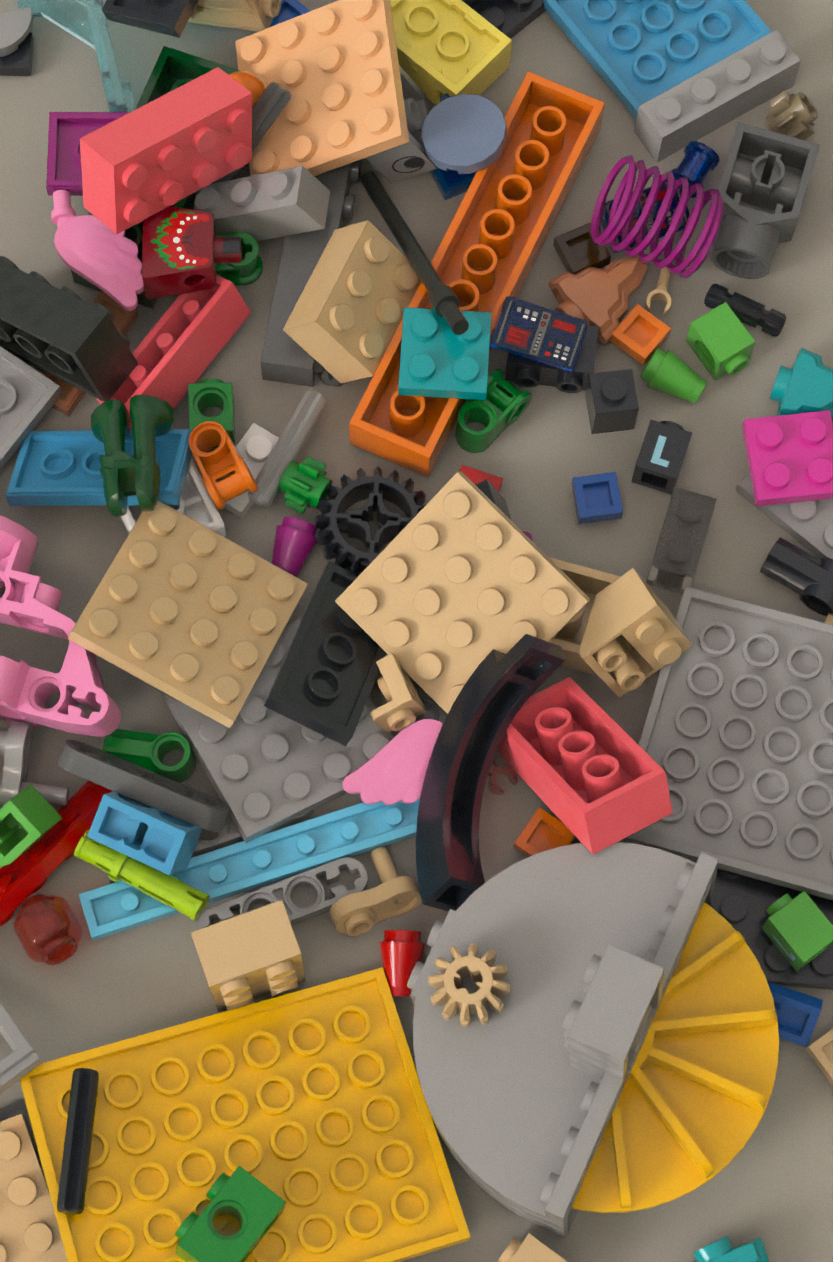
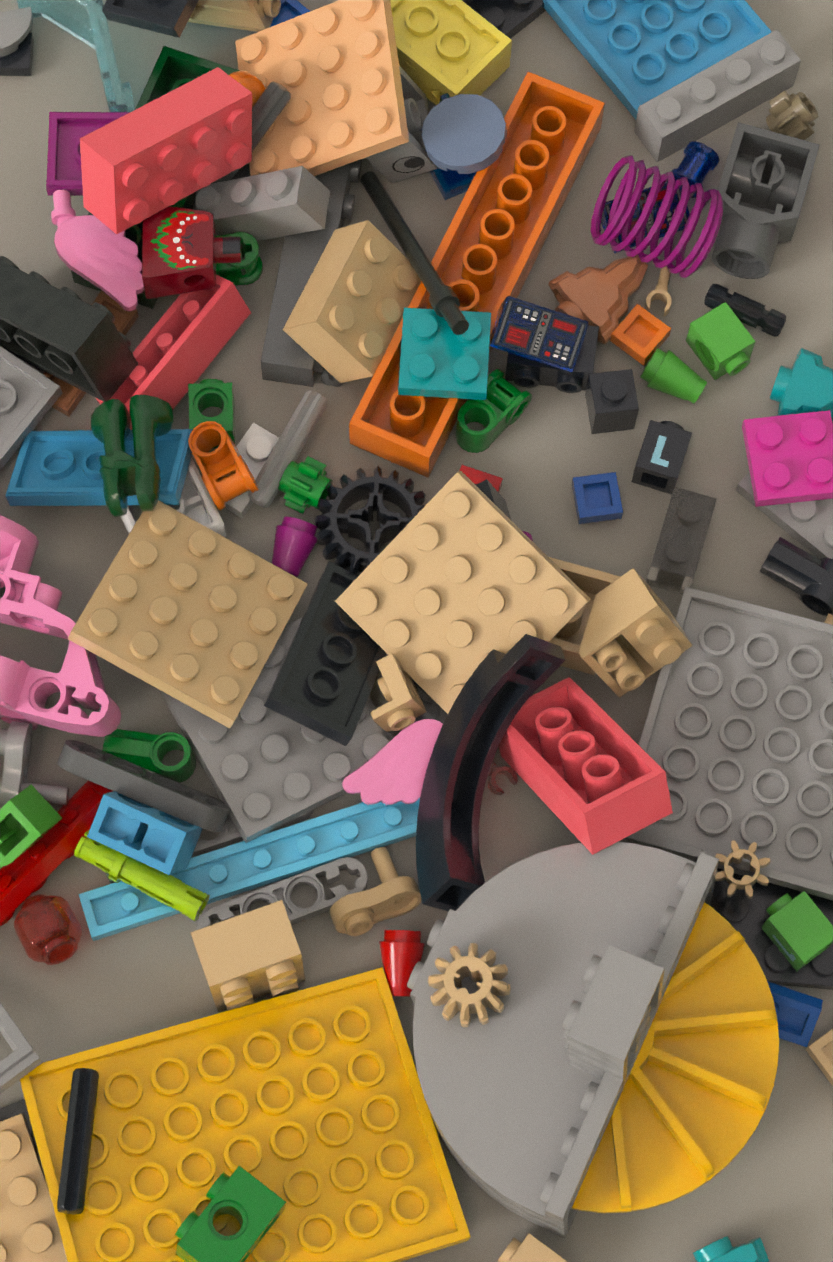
(543, 834): orange plate -> none
(579, 250): dark brown plate -> none
(736, 857): none -> tan gear

